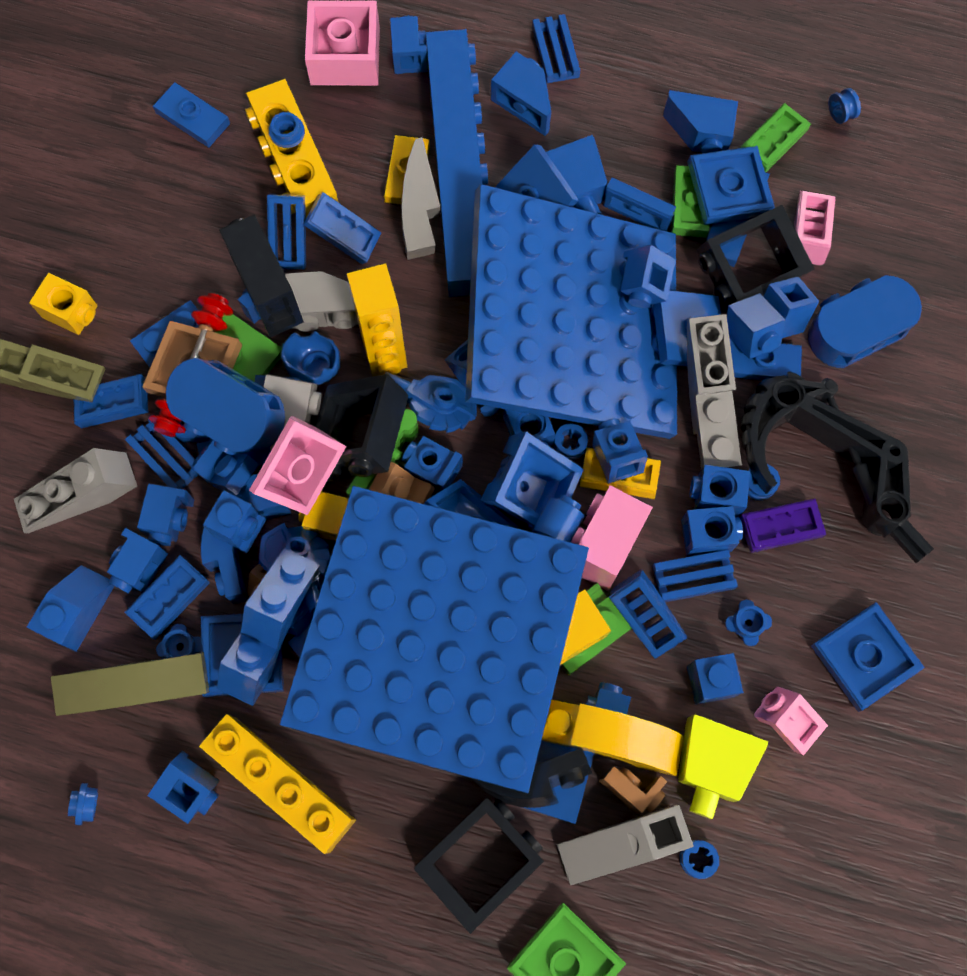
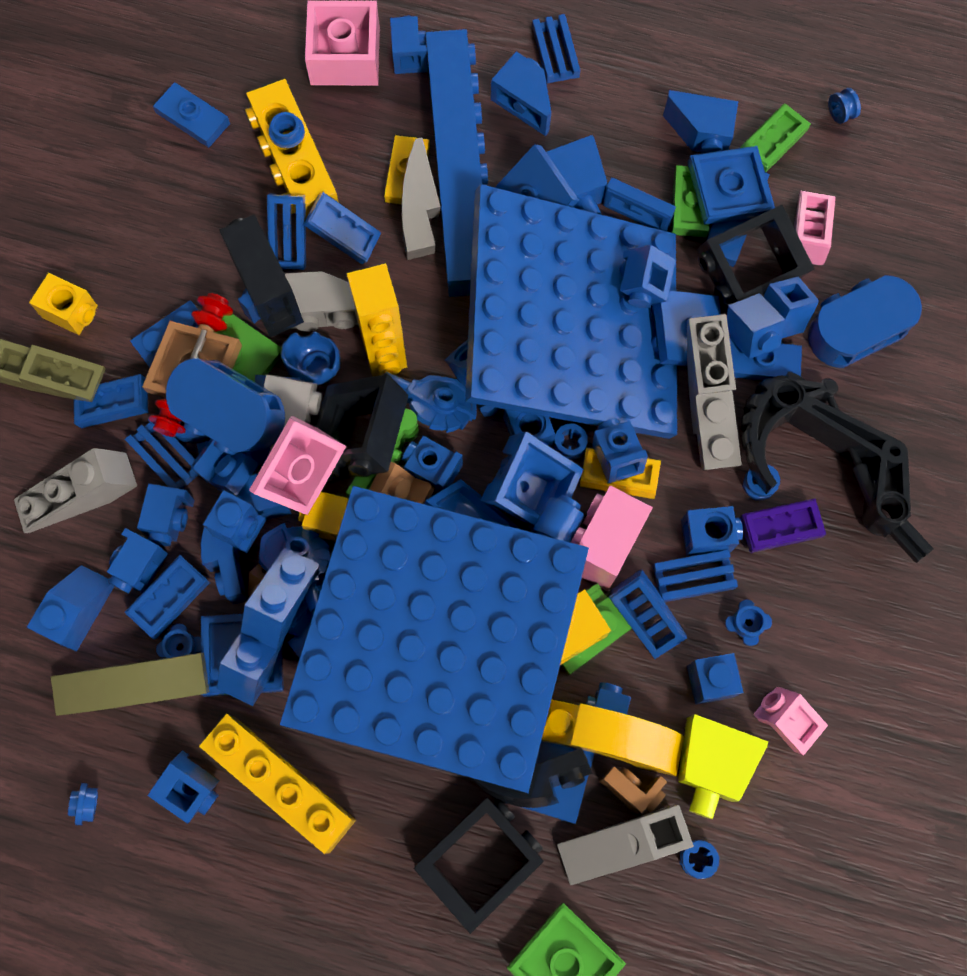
(732, 480): blue brick -> none
(867, 657): blue plate -> none

